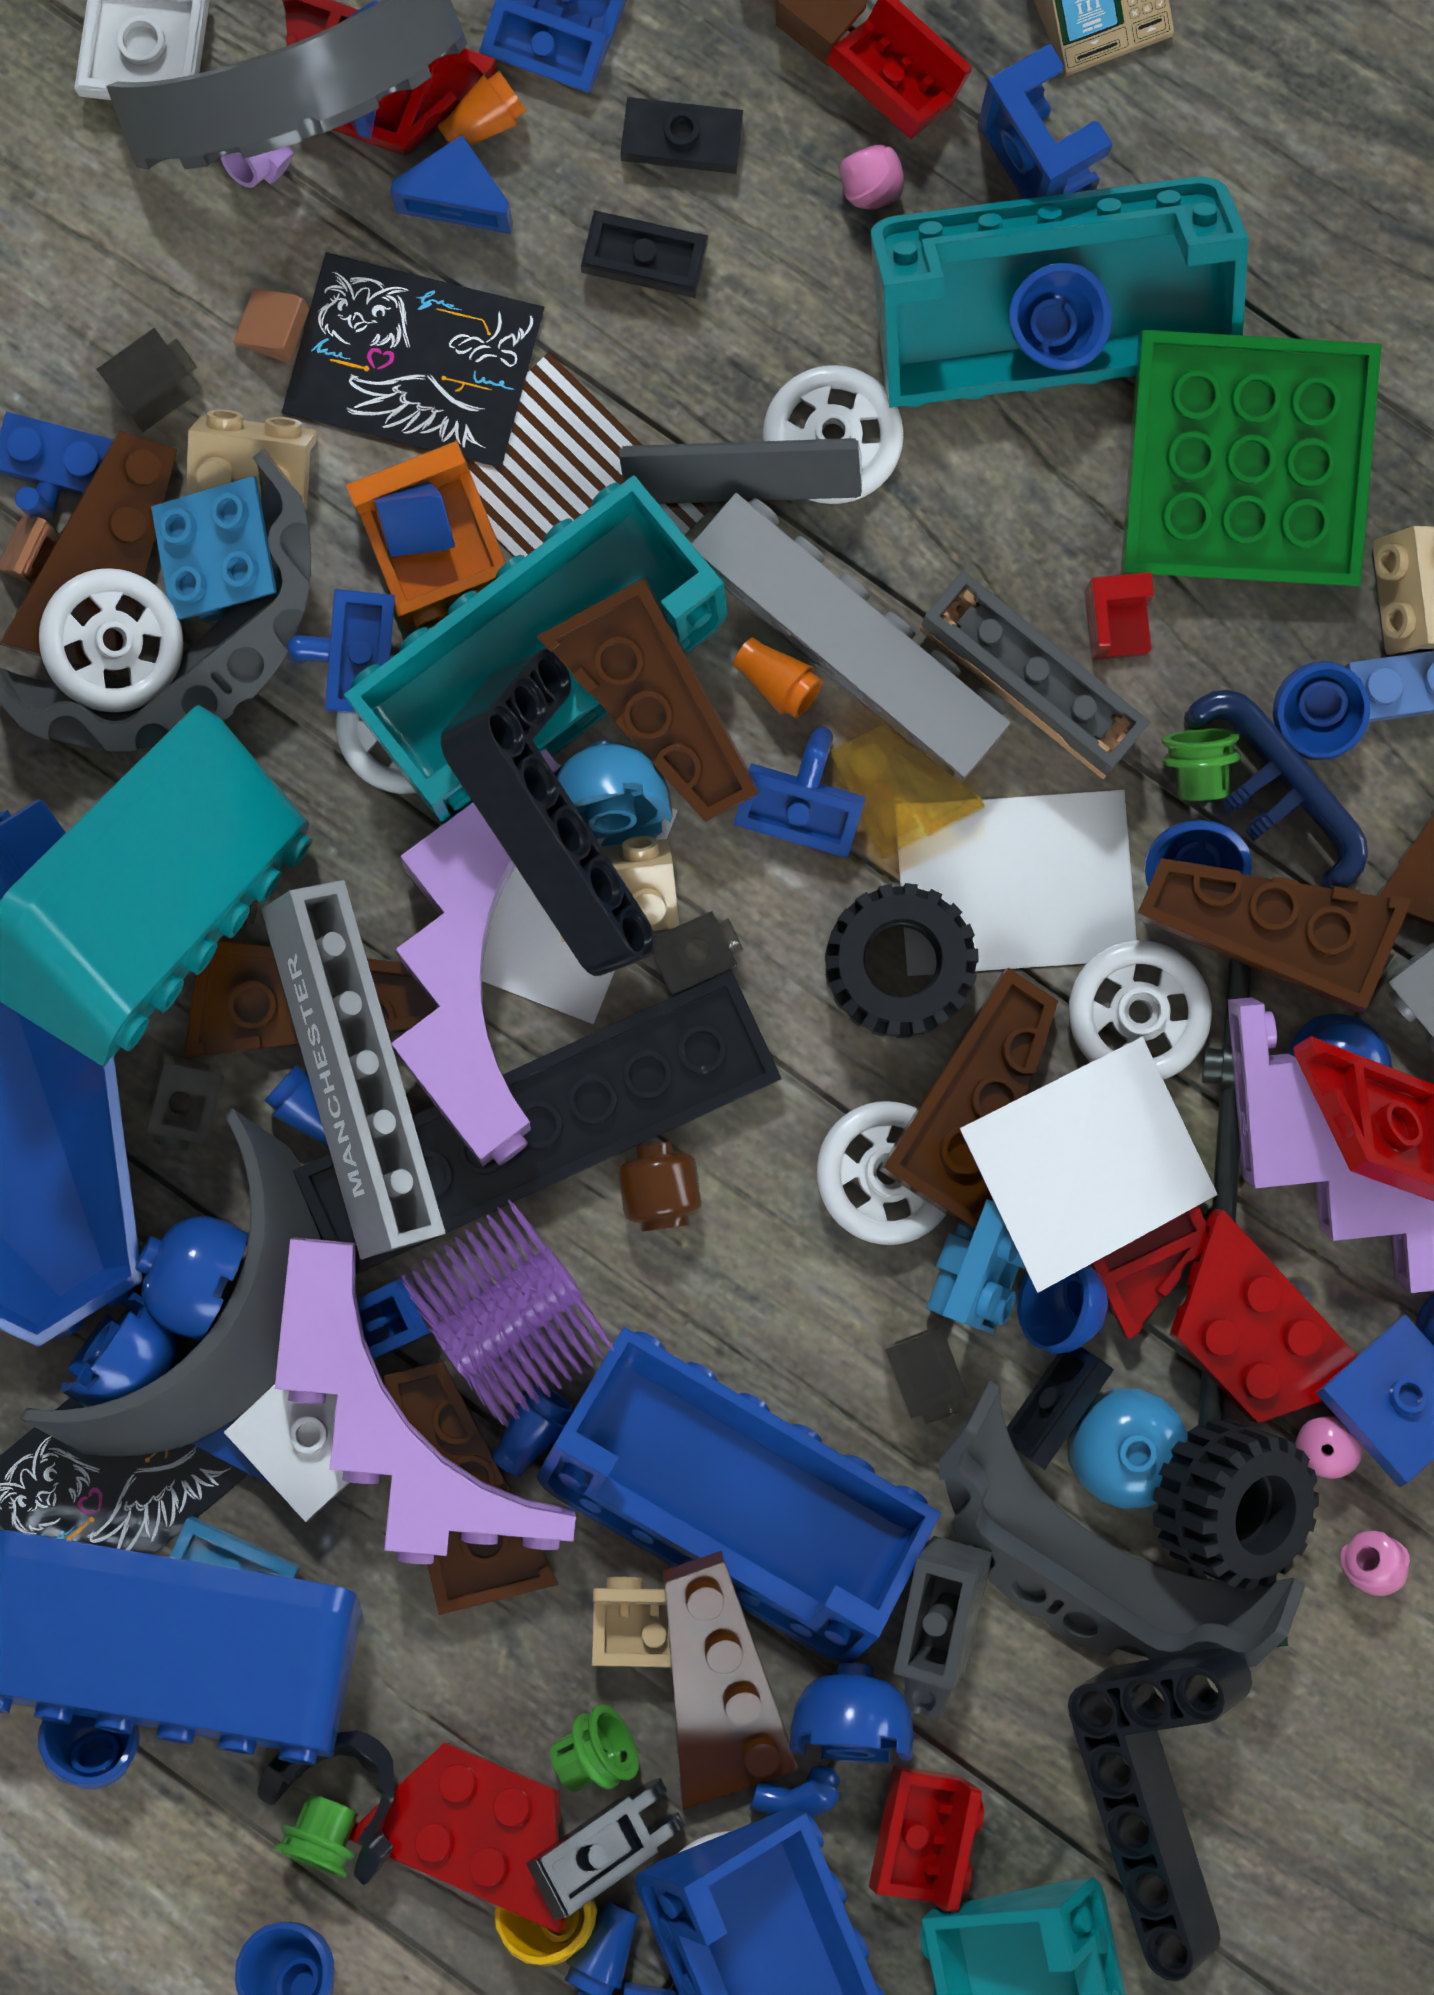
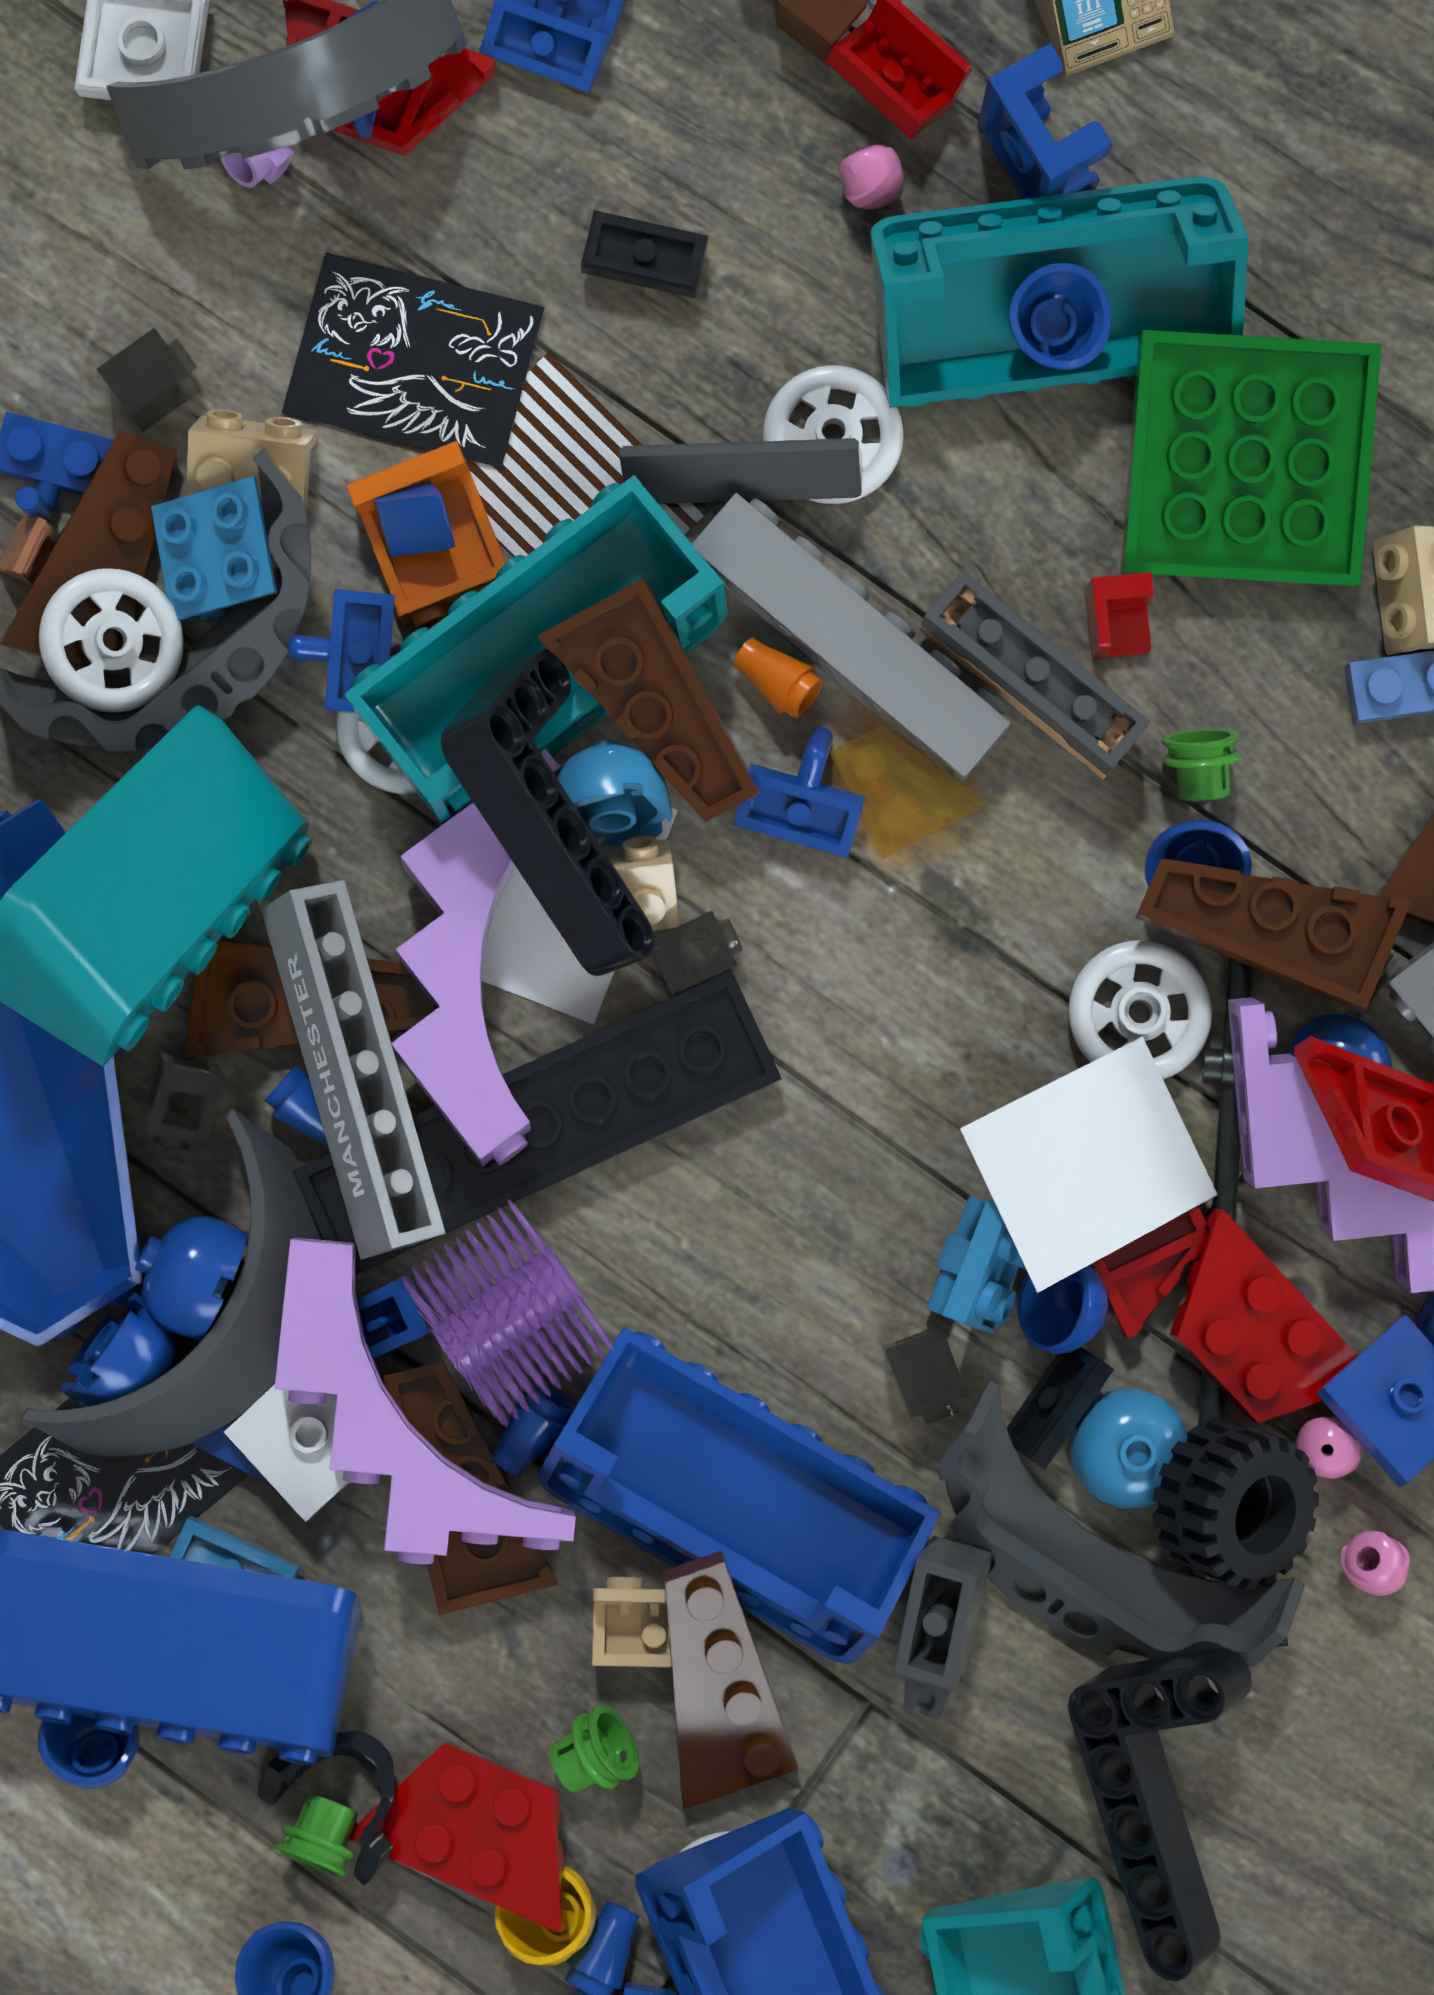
(272, 324): nougat slope -> none
(453, 189): blue slope -> none
(484, 111): orange cone -> none
(601, 1851): hinge -> none
(659, 1187): reddish brown head -> none
(681, 135): black plate -> none
(813, 1797): blue arm -> none
(837, 1169): white plate -> none
(852, 1717): blue cylinder -> none
(927, 1837): red bracket -> none
(933, 919): black tyre -> none
(981, 1075): reddish brown wing -> none
(1033, 879): white sticker -> none
(1295, 774): dark blue piece -> none
(1322, 710): blue piece -> none

